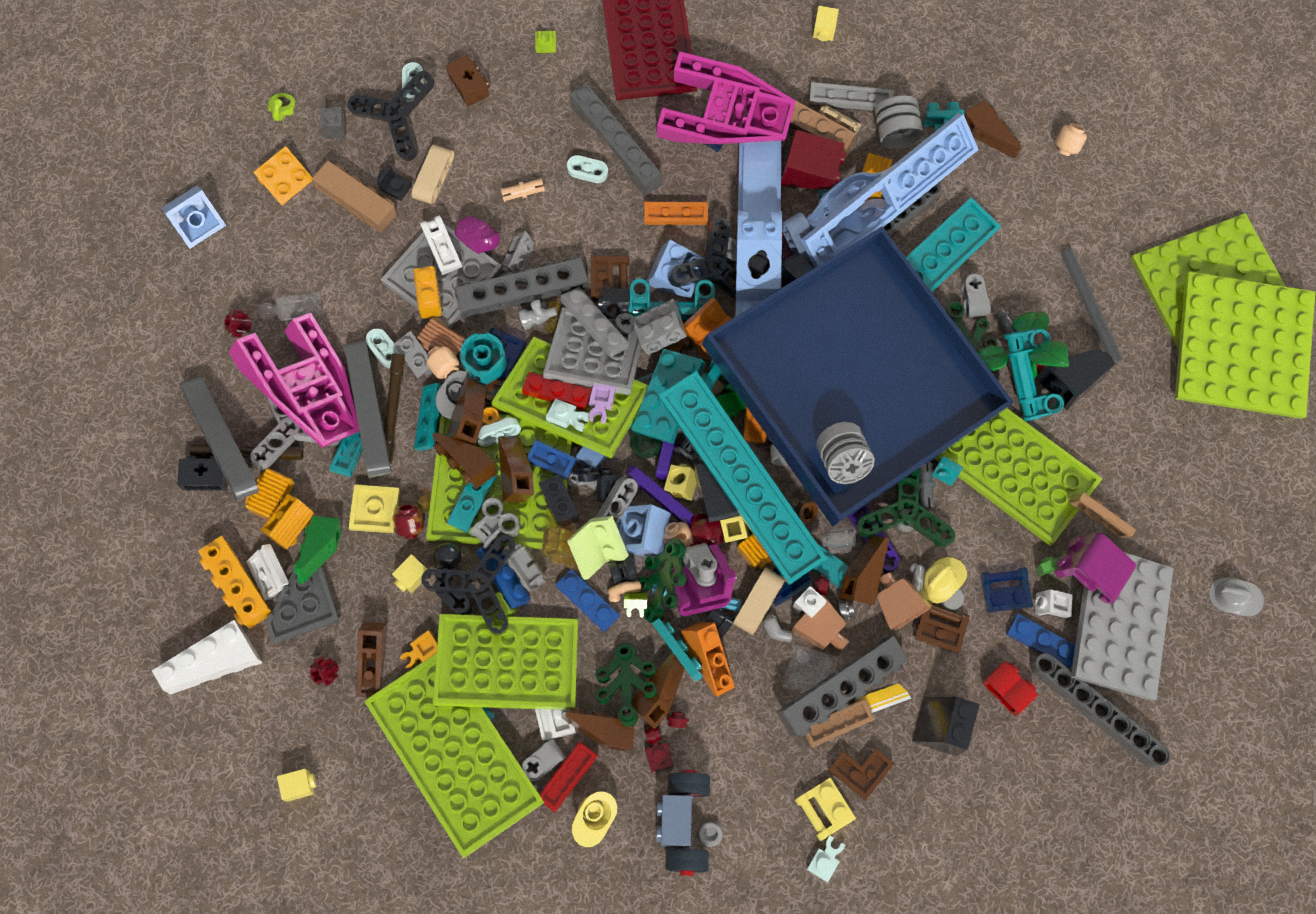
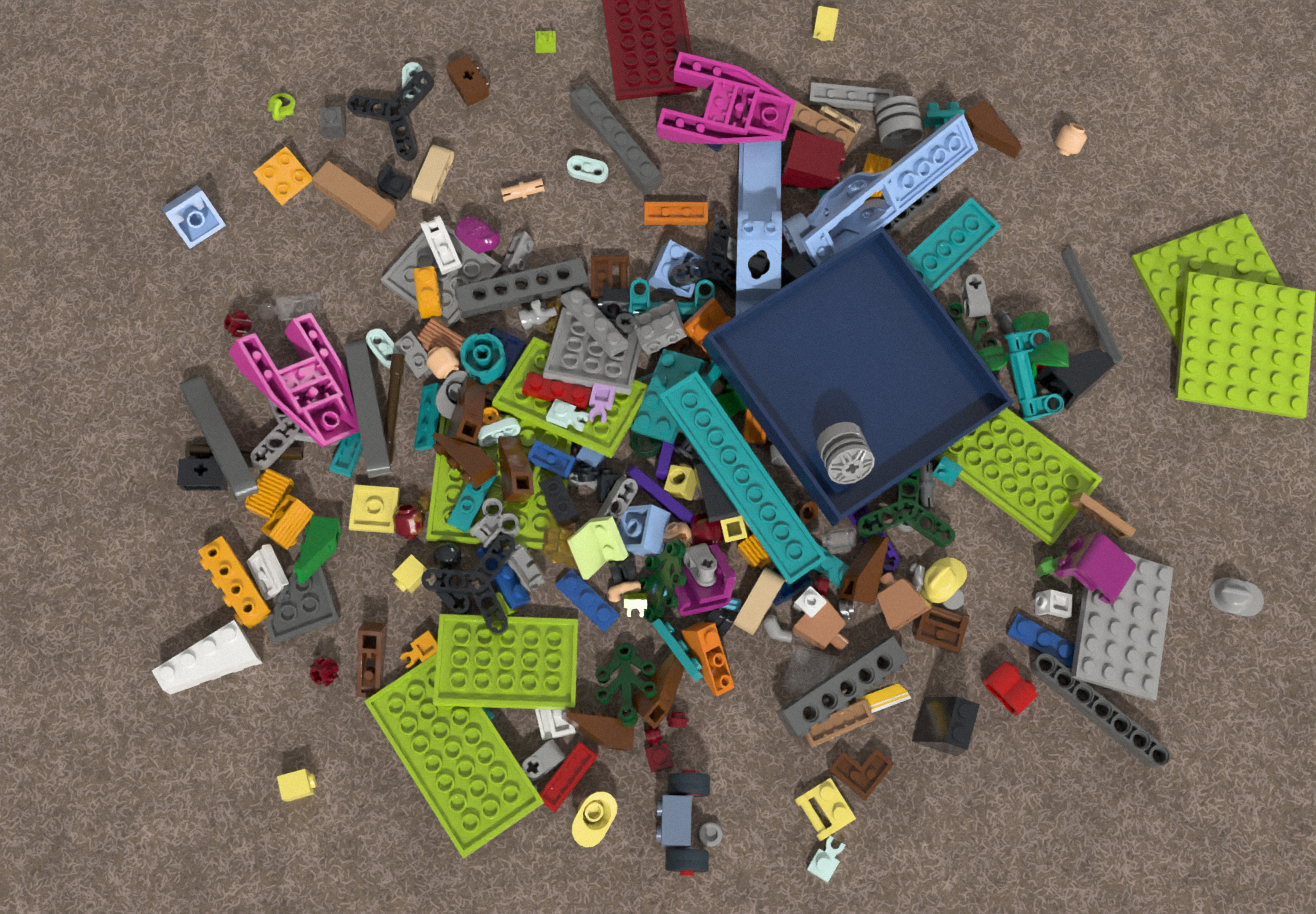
(1006, 597): clear blue plate -> none

